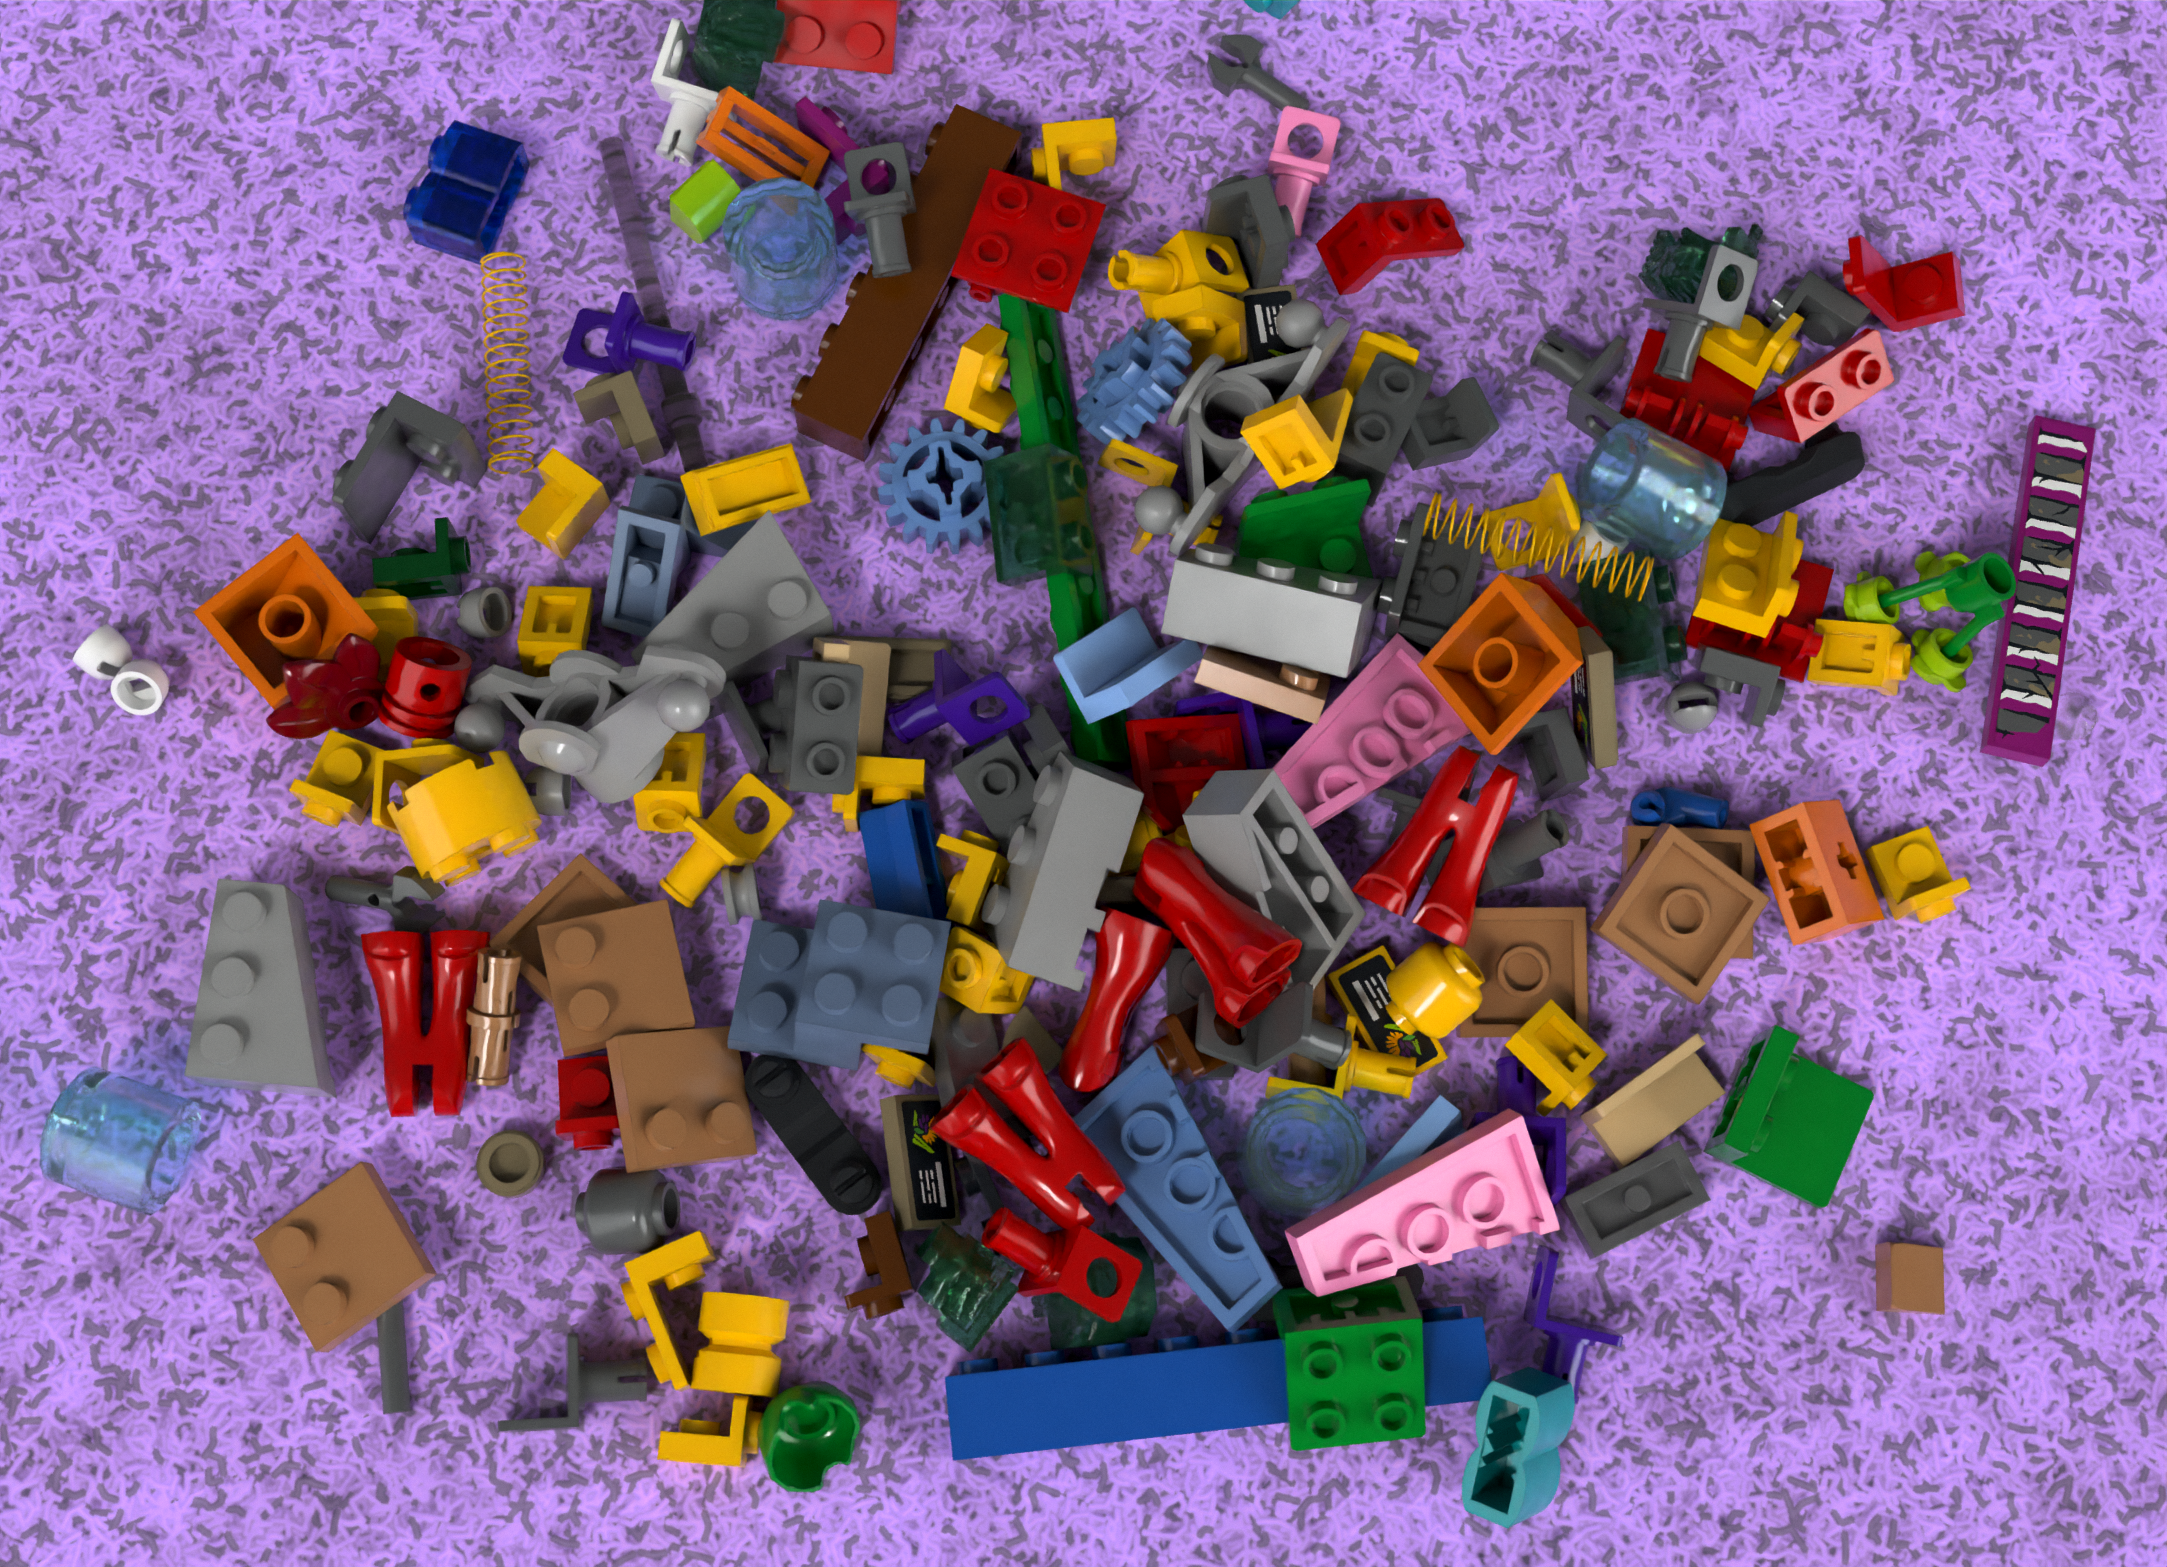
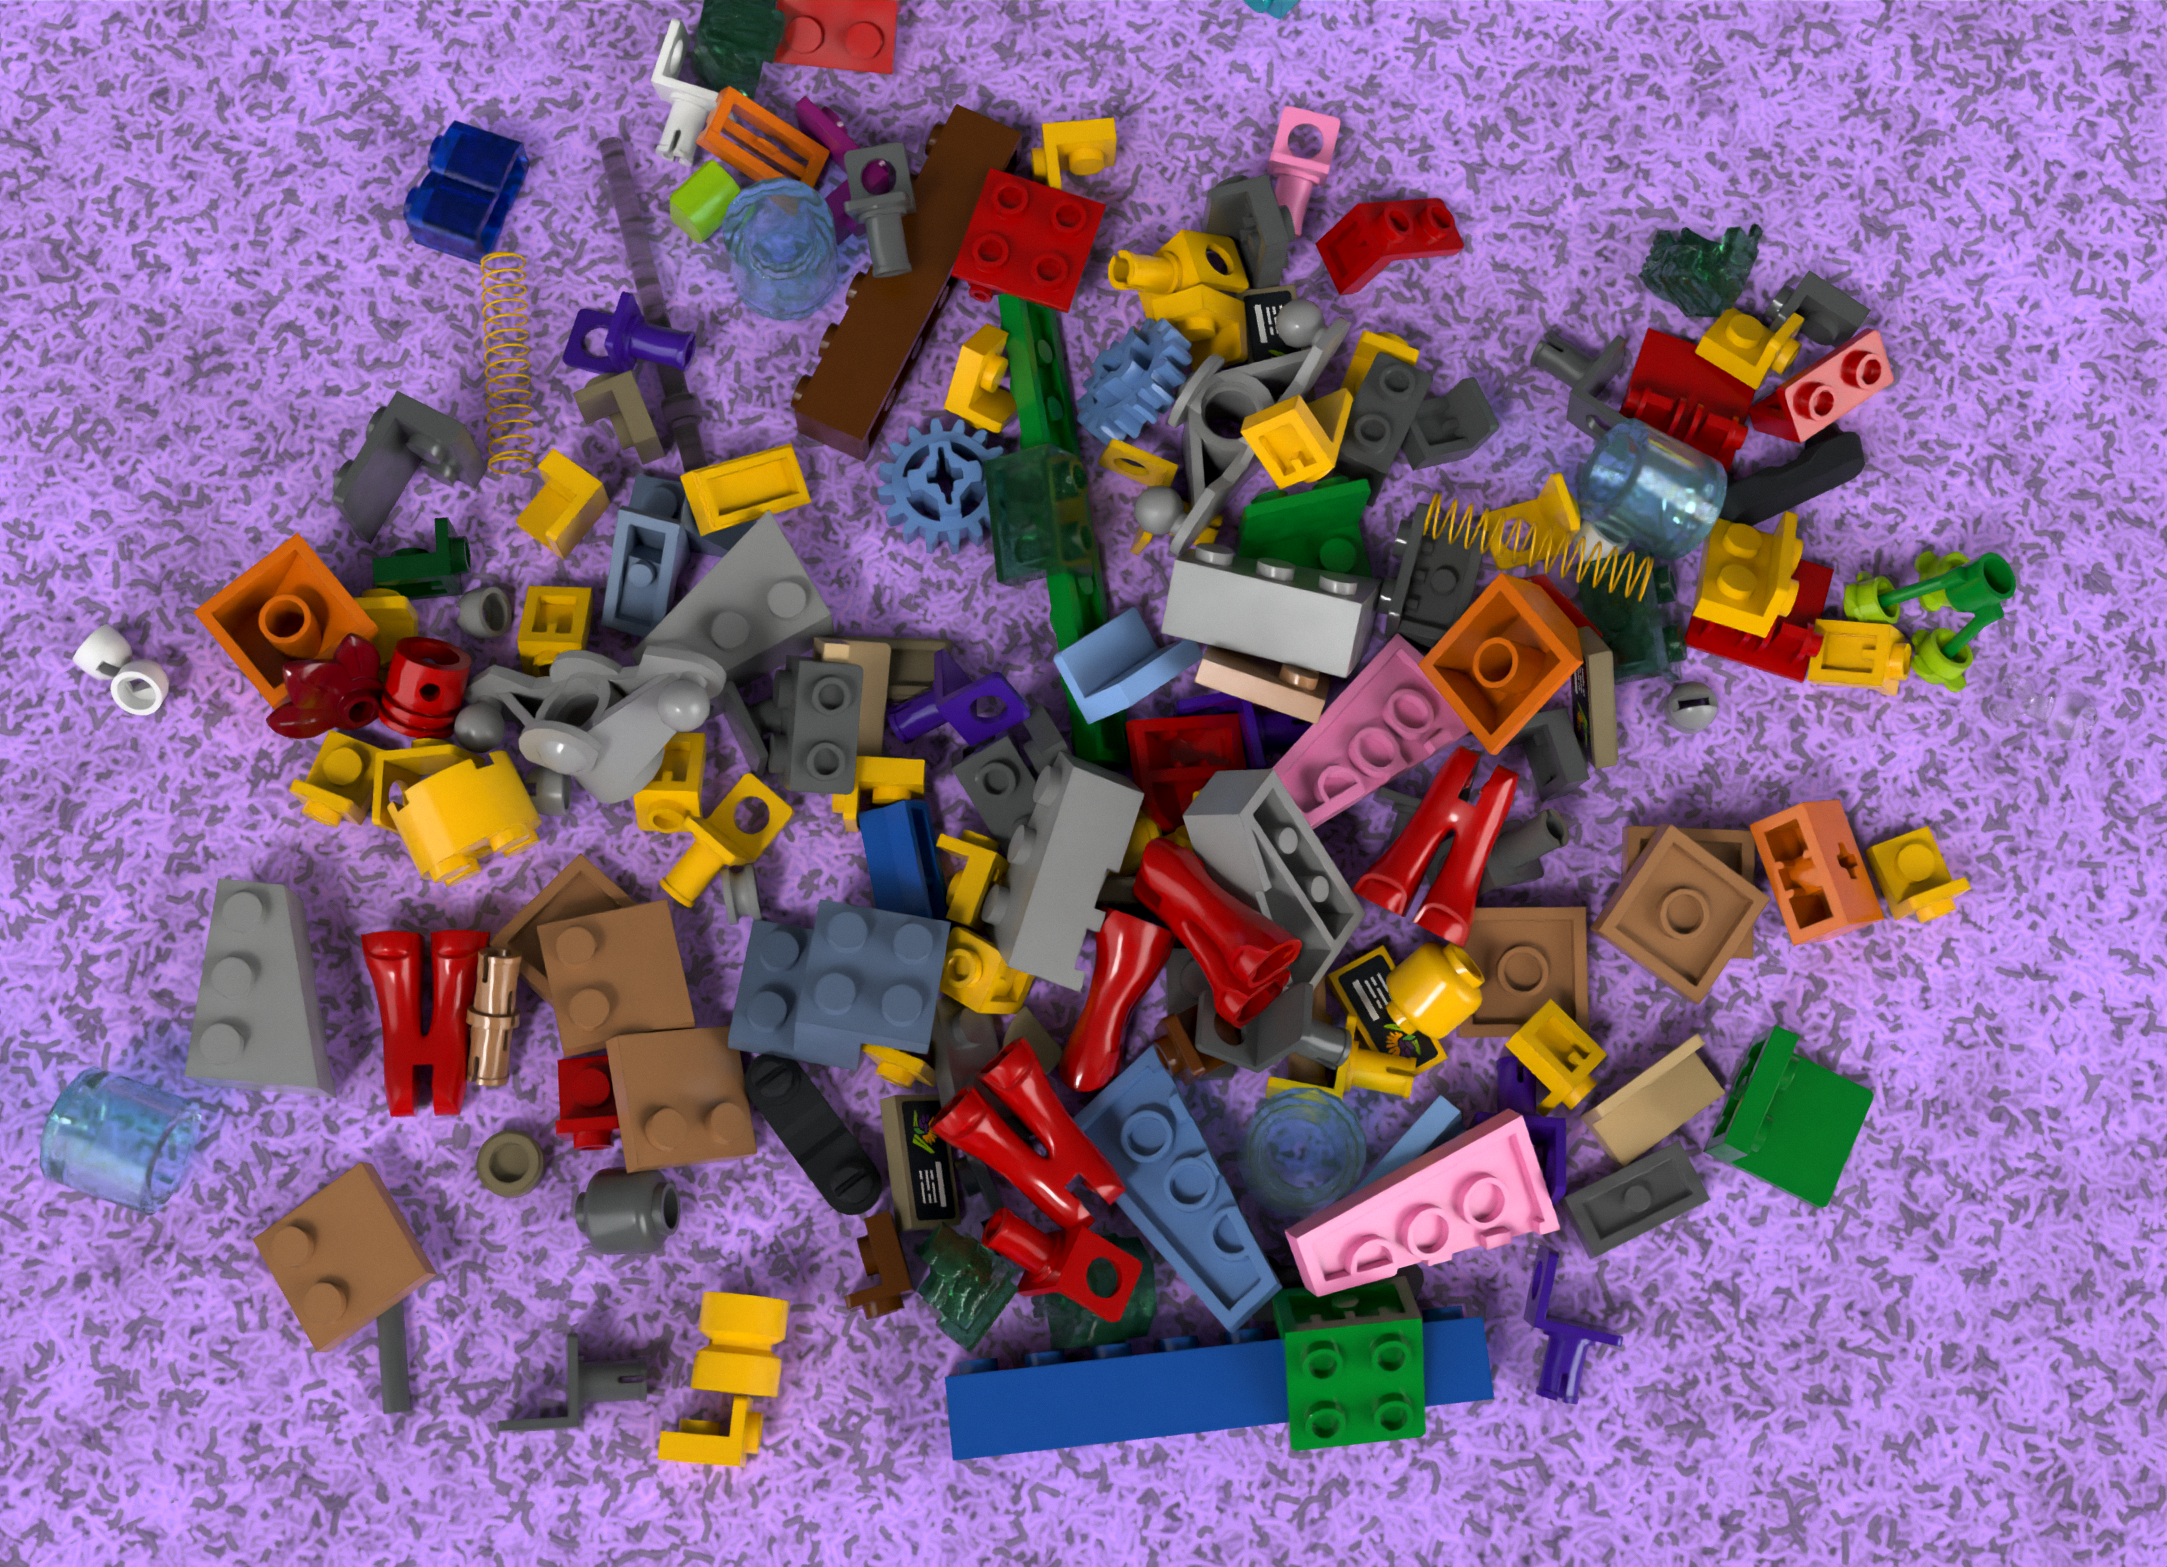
(392, 898): dark grey bar -> none
(676, 1266): yellow bracket -> none
(807, 1434): green hair -> none
(1250, 74): dark grey bar -> none
(1517, 1455): teal brick -> none
(1678, 808): blue arm -> none
(1709, 310): dark grey bracket -> none
(1732, 670): dark grey bracket -> none
(1906, 293): red bracket -> none
(1909, 1278): medium nougat slope -> none
(2037, 616): tile -> none

